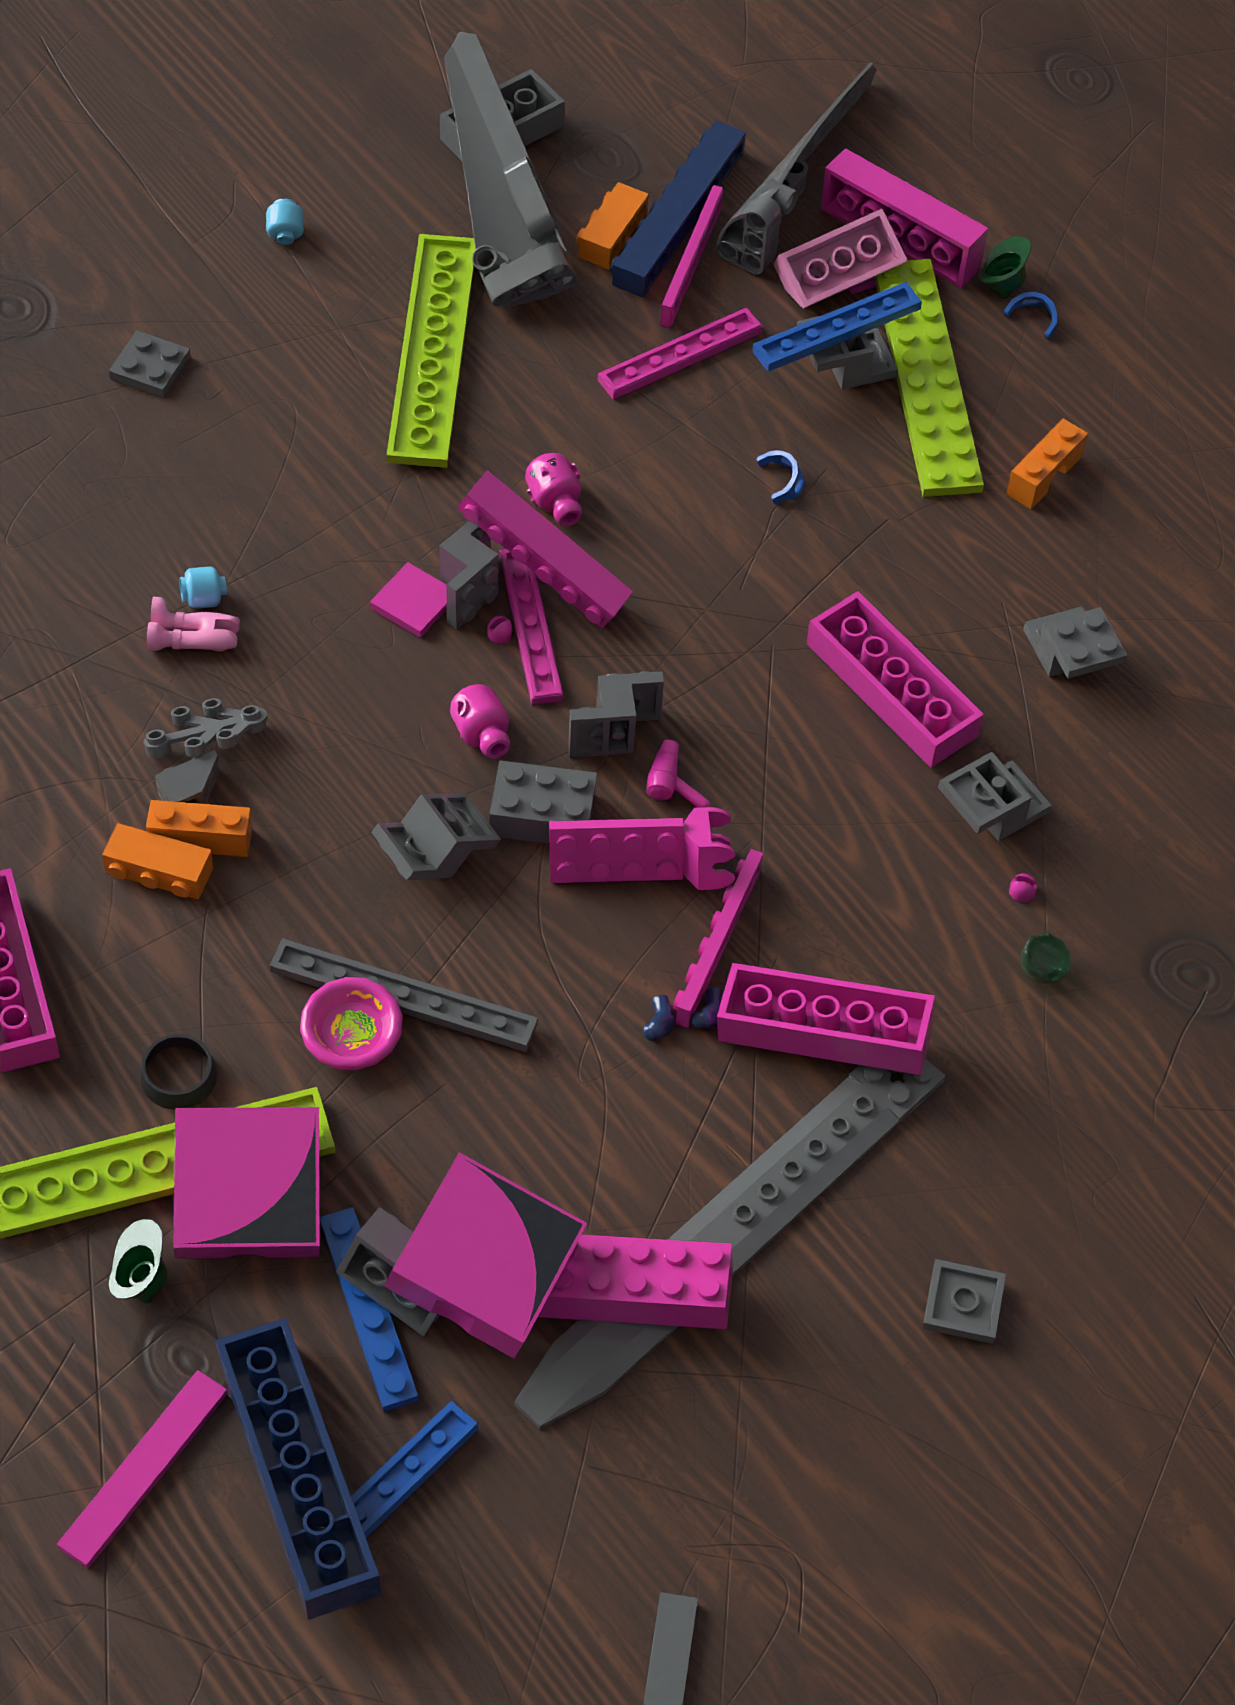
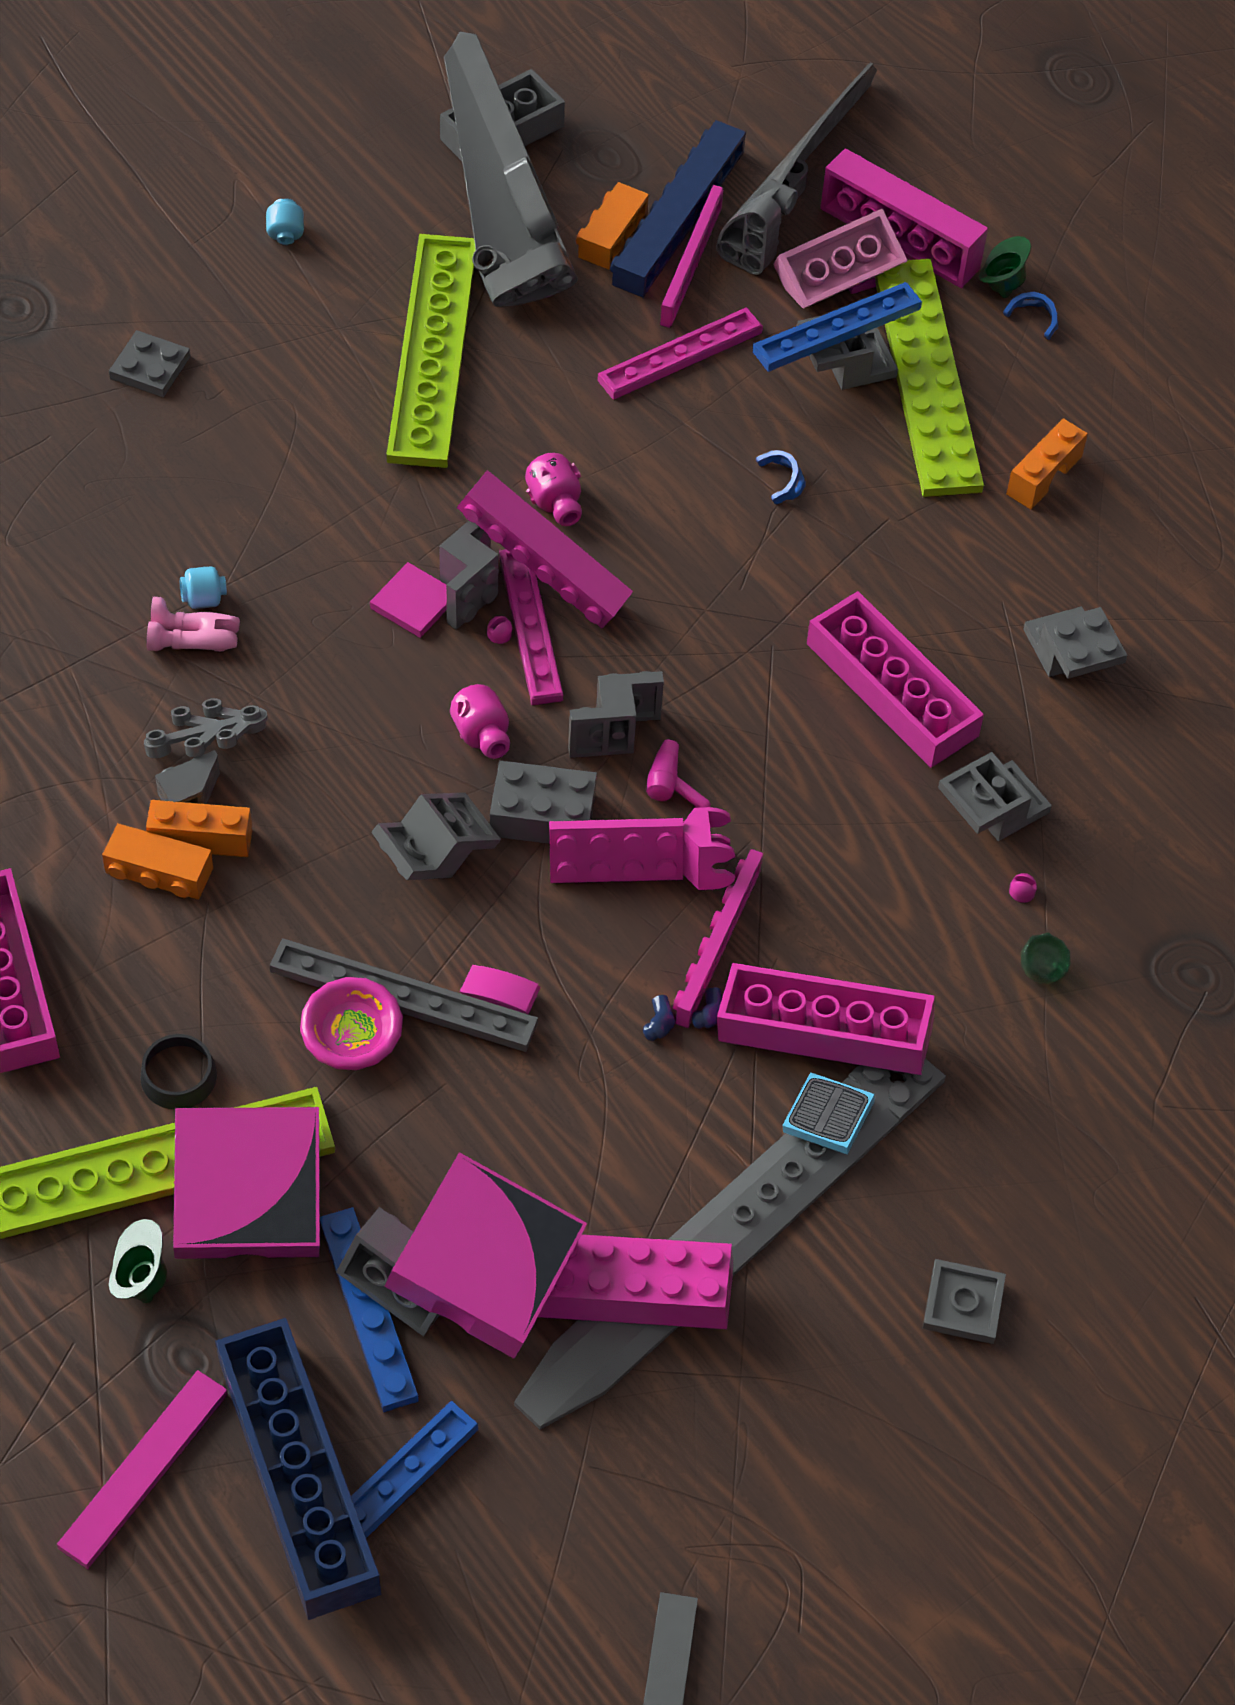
(500, 988): none -> dark pink slope
(828, 1113): none -> tile

